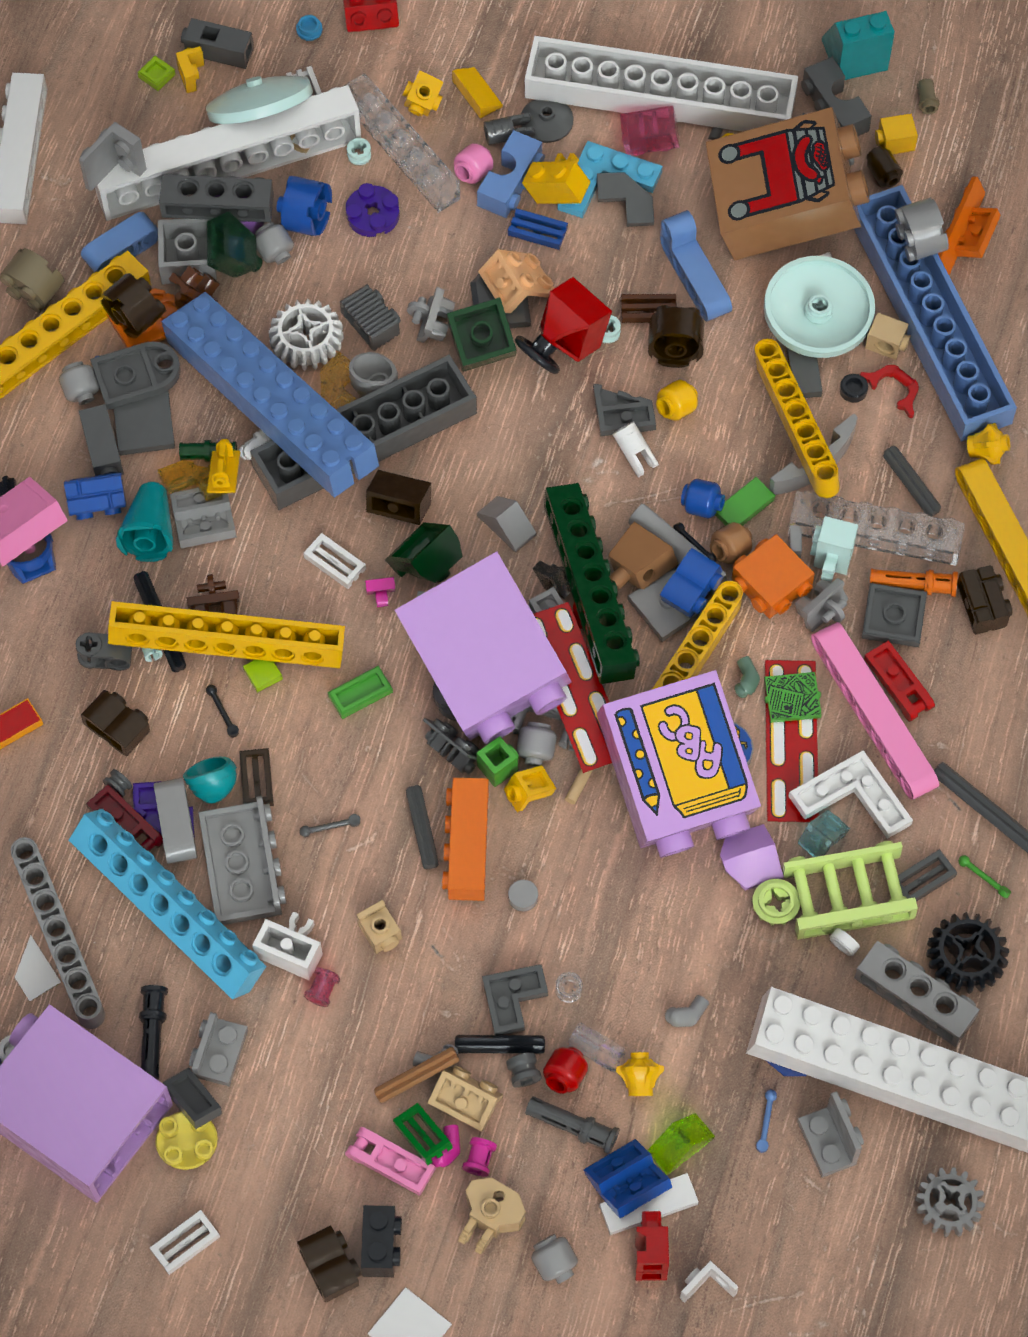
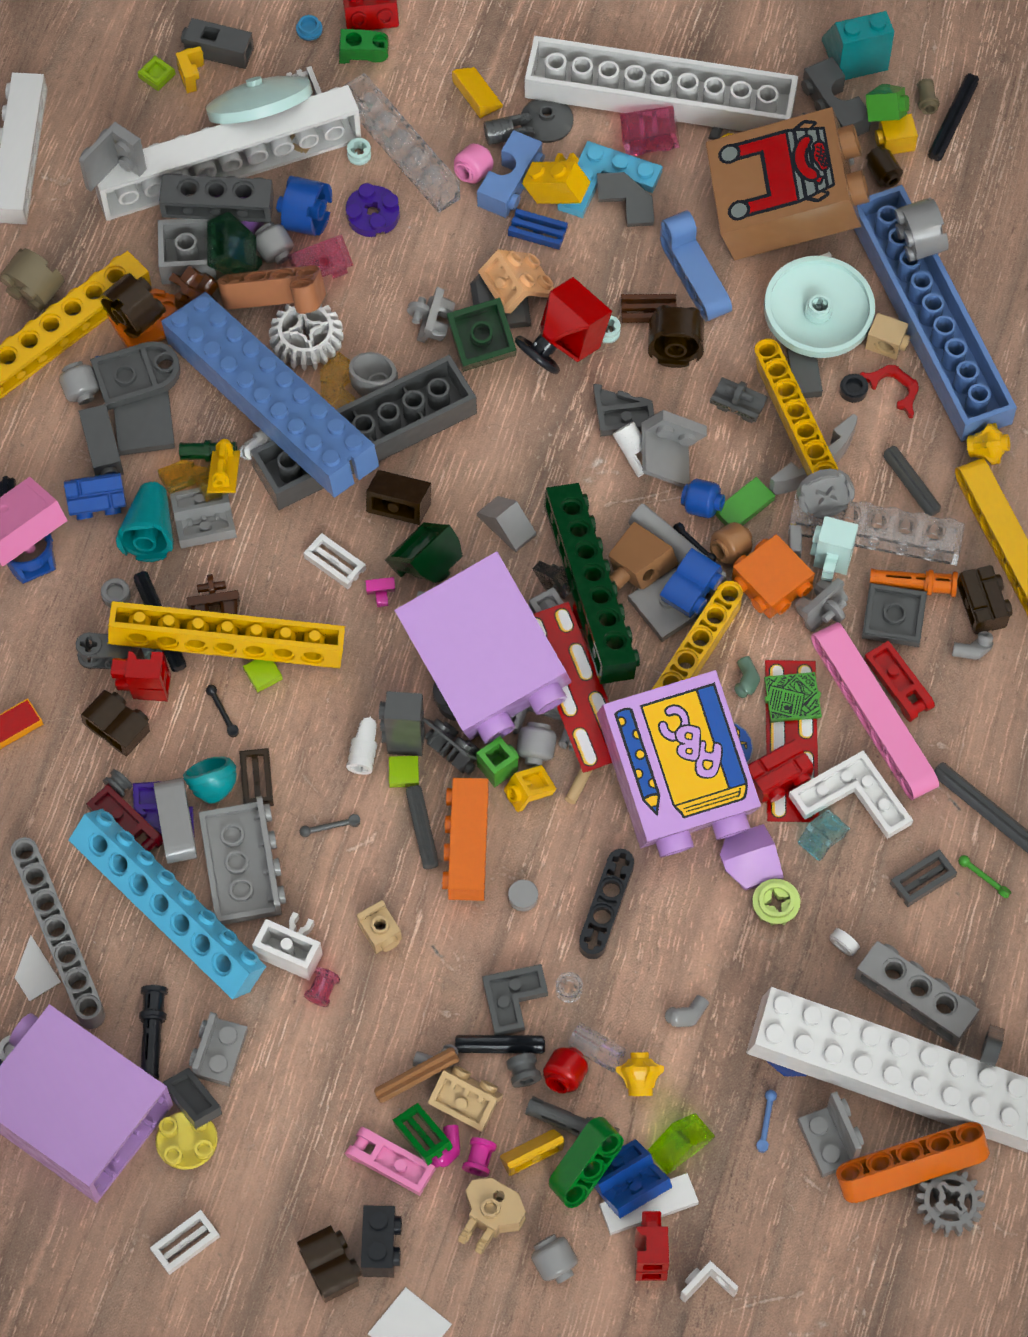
(115, 590): none -> light grey tile
(132, 234): medium blue beam -> none
(143, 677): none -> red hips
(274, 287): none -> nougat beam
(329, 255): none -> clear pink brick
(360, 692): bright green tile -> none
(363, 45): none -> green leg
(363, 748): none -> white hinge
(370, 316): dark grey brick -> none
(403, 723): none -> dark grey brick
(403, 771): none -> lime tile
(423, 94): yellow brick -> none
(532, 1152): none -> yellow slope
(585, 1162): none -> green beam
(608, 904): none -> black beam
(667, 444): none -> light grey bracket
(677, 400): yellow head -> none
(738, 399): none -> dark grey hips
(780, 771): none -> red brick
(825, 493): none -> light grey tile
(869, 912): yellowish green fence -> none
(887, 103): none -> bright green slope
(912, 1162): none -> orange beam
(953, 117): none -> black axle
(970, 227): orange bracket -> none
(976, 649): none -> light grey arm
(980, 931): black gear -> none
(992, 1045): none -> dark grey beam

